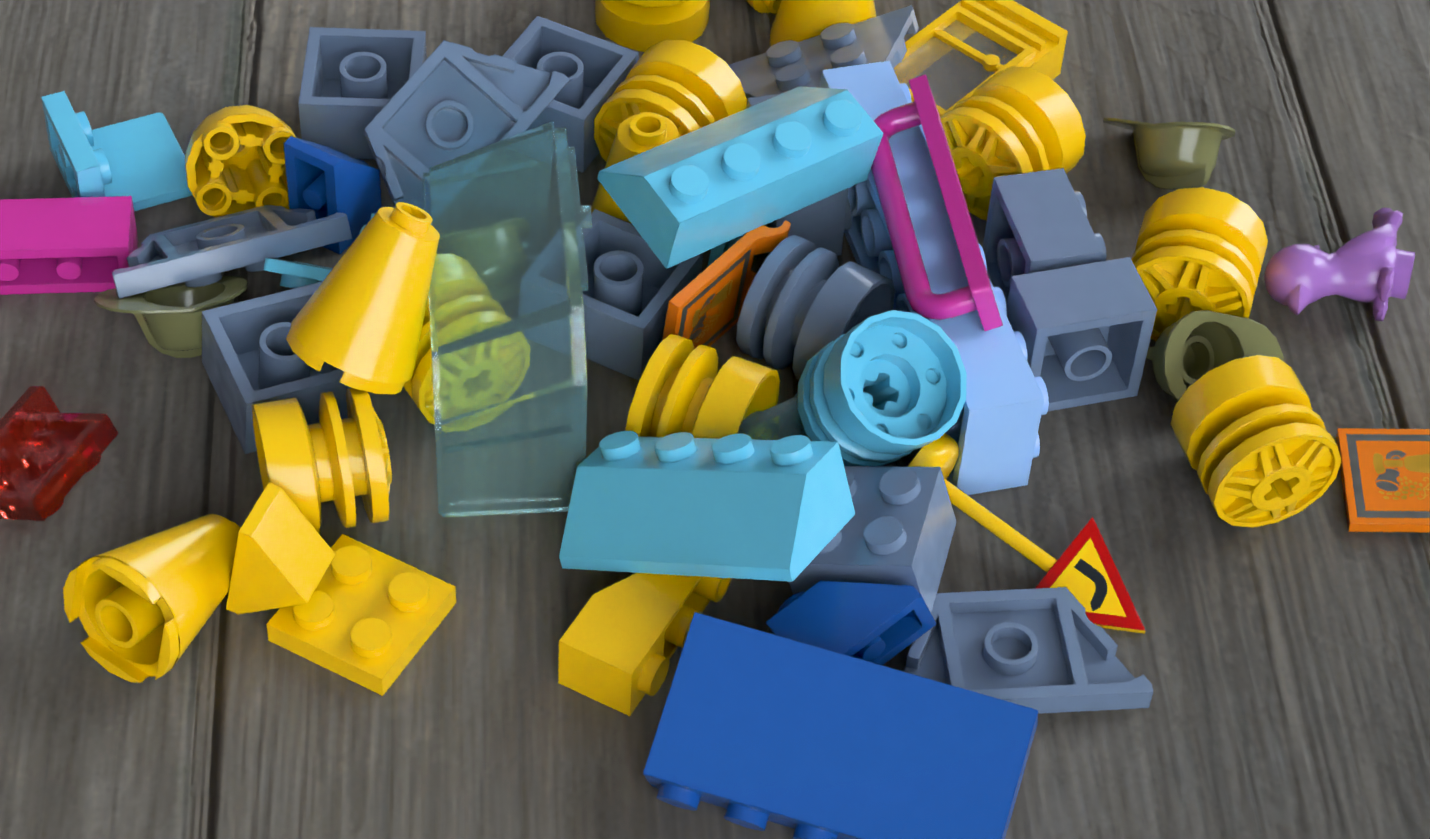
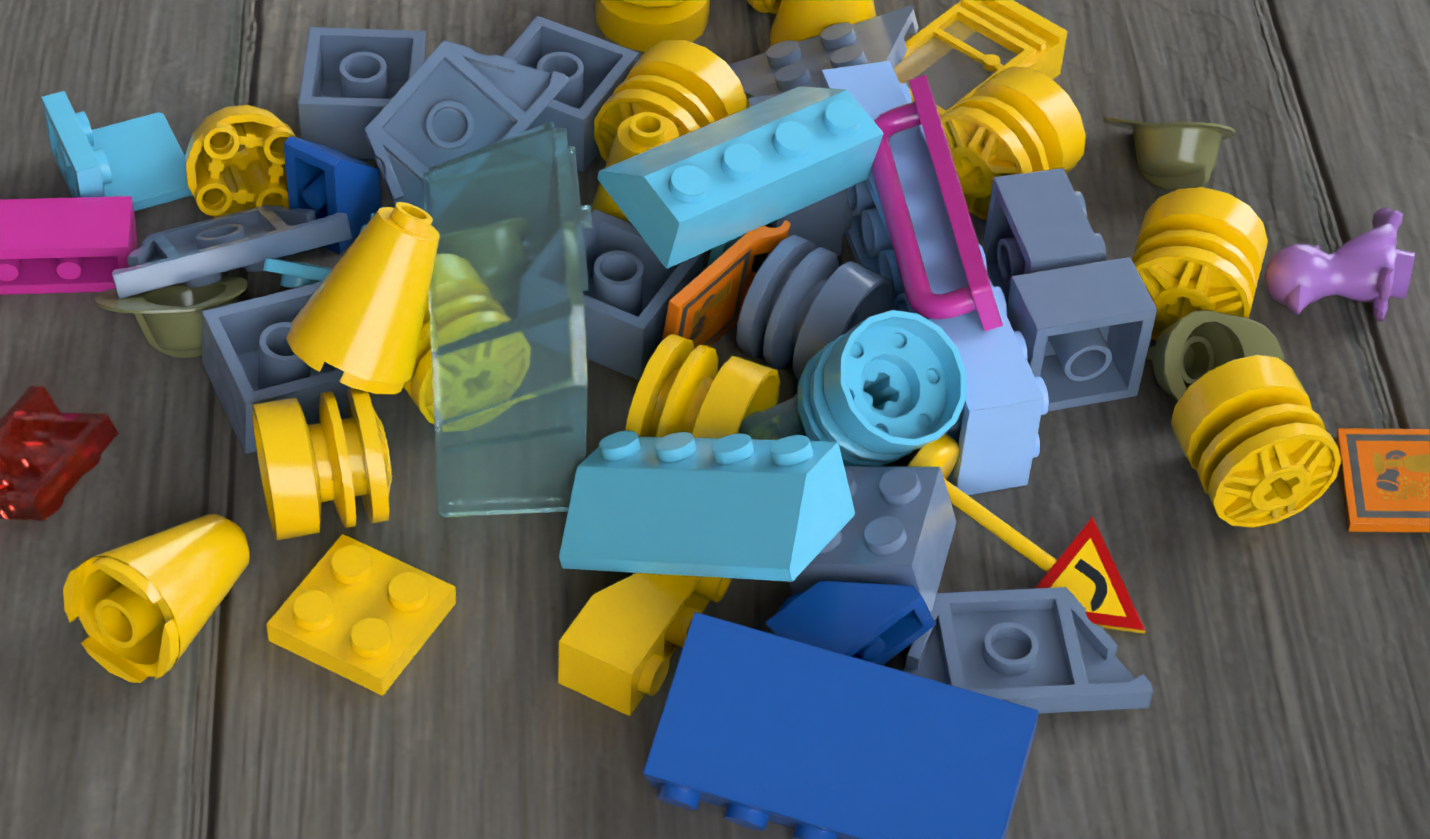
(276, 556): yellow slope -> none

